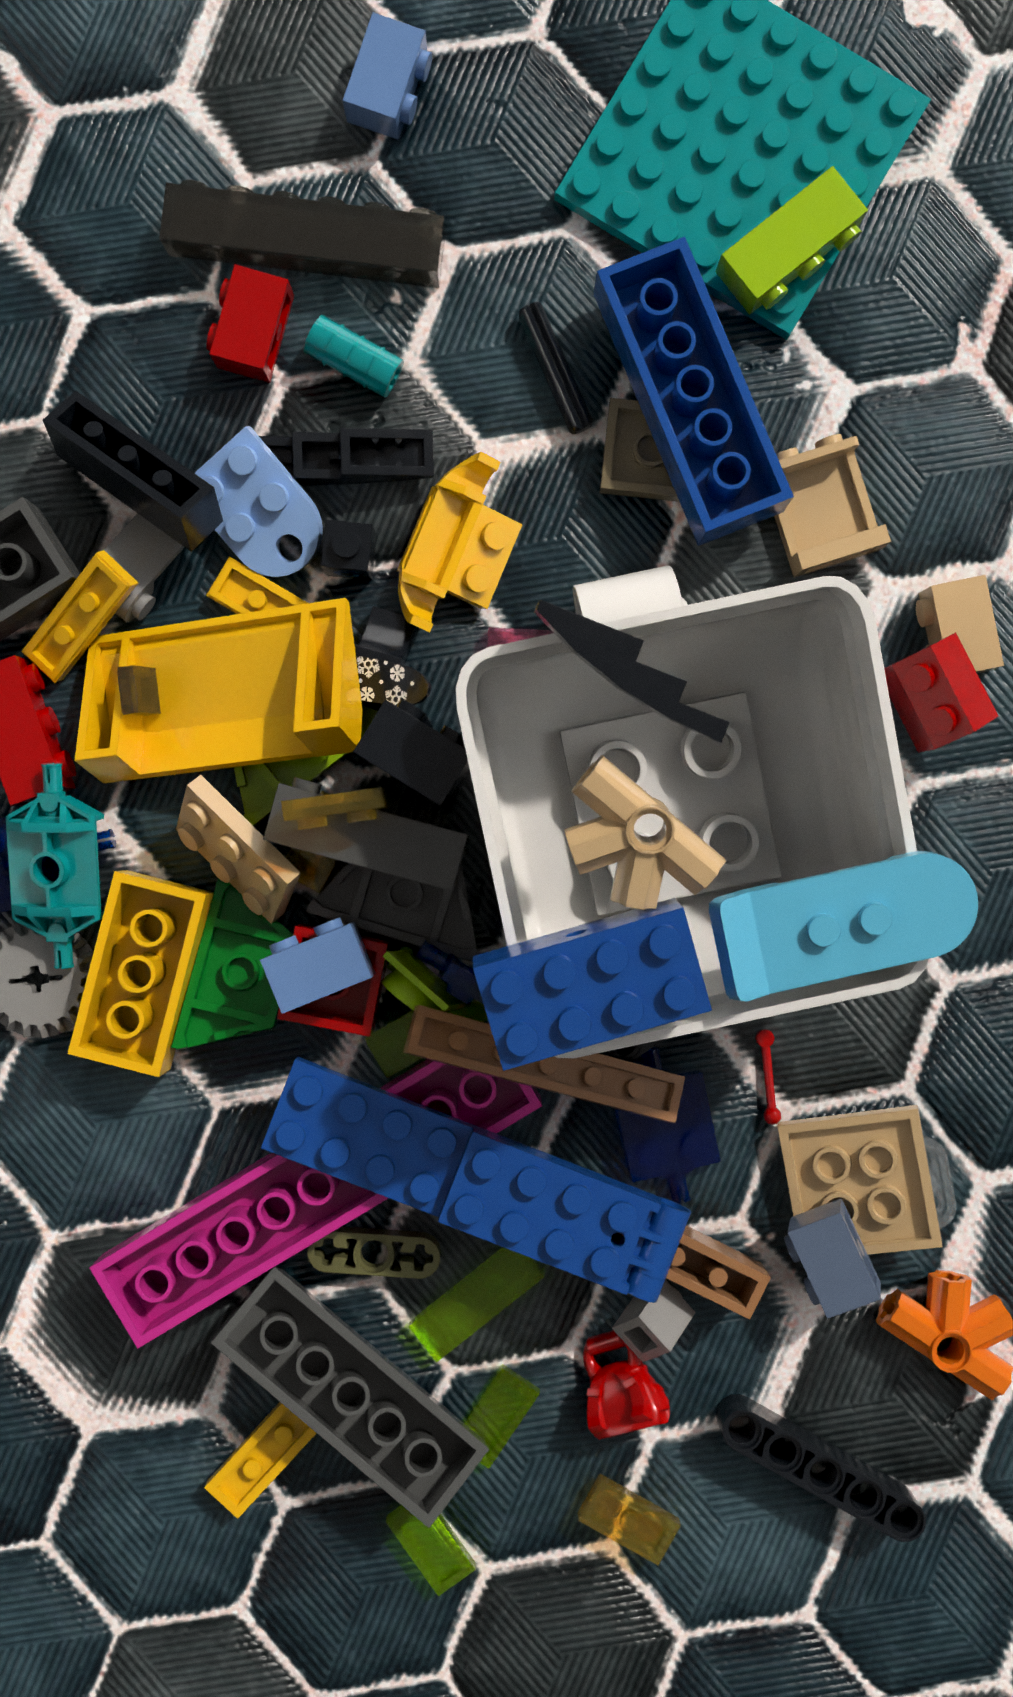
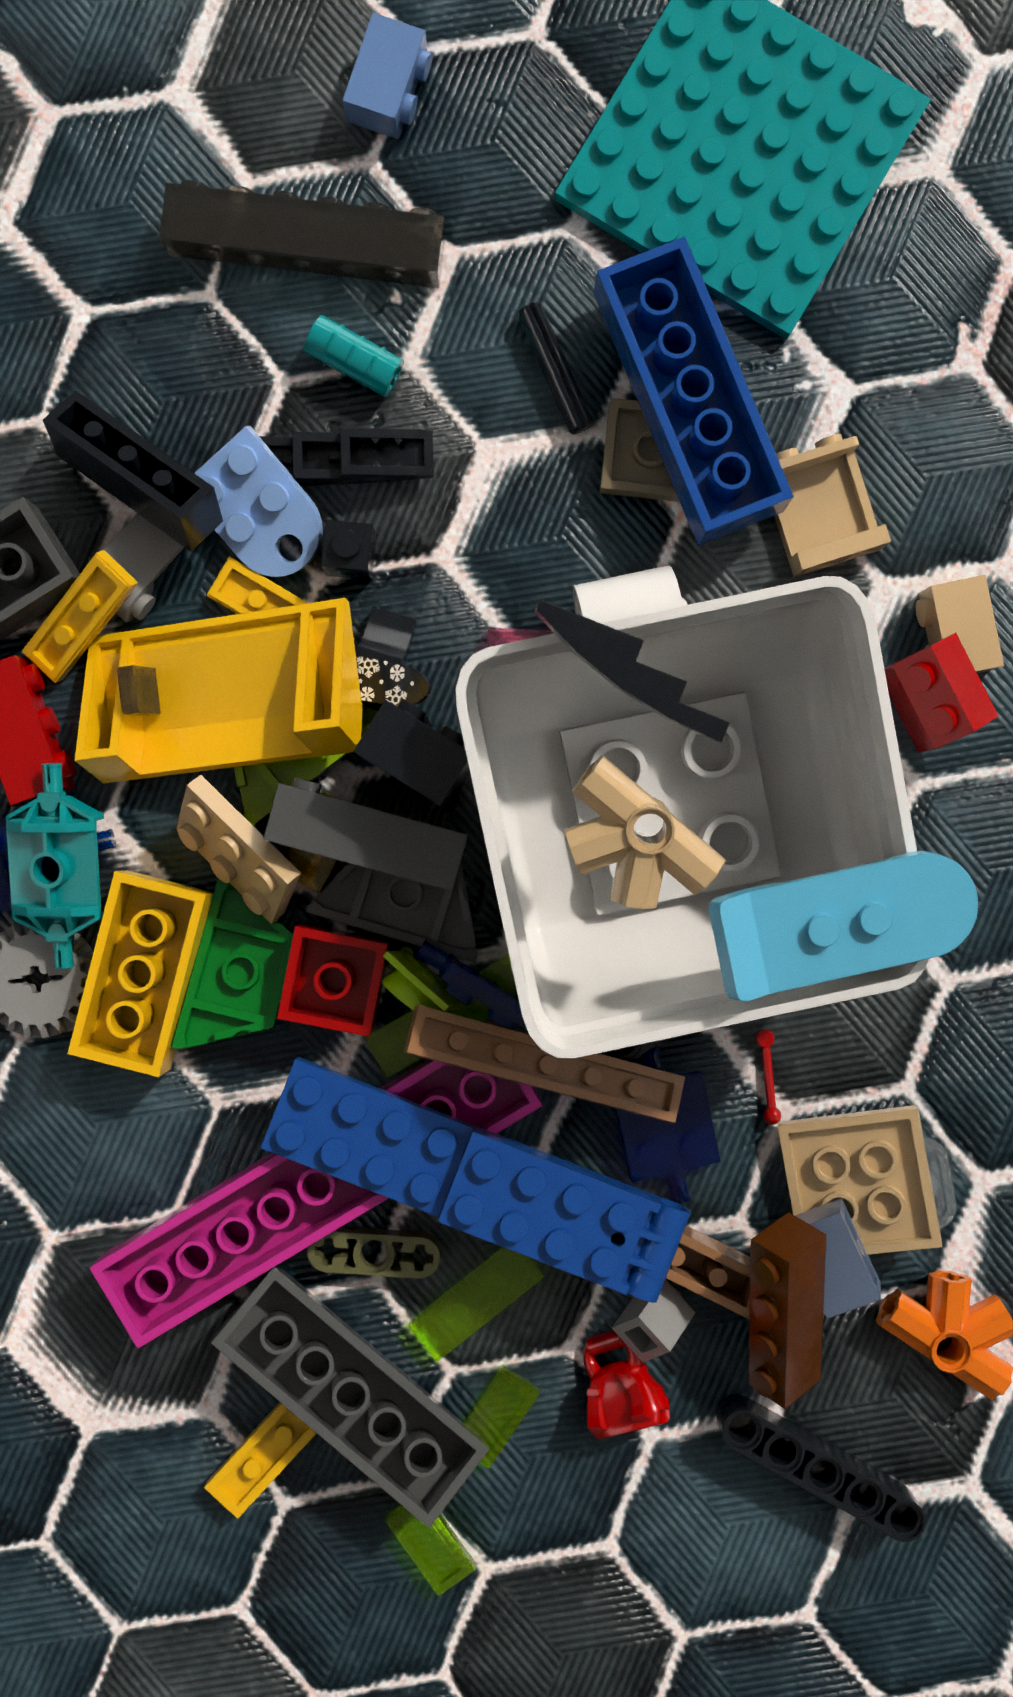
(250, 323): red brick -> none
(313, 811): clear yellow plate -> none
(317, 966): medium blue brick -> none
(455, 544): yellow plate -> none
(591, 983): blue brick -> none
(629, 1519): clear yellow plate -> none
(786, 1309): none -> reddish brown brick
(792, 242): lime brick -> none

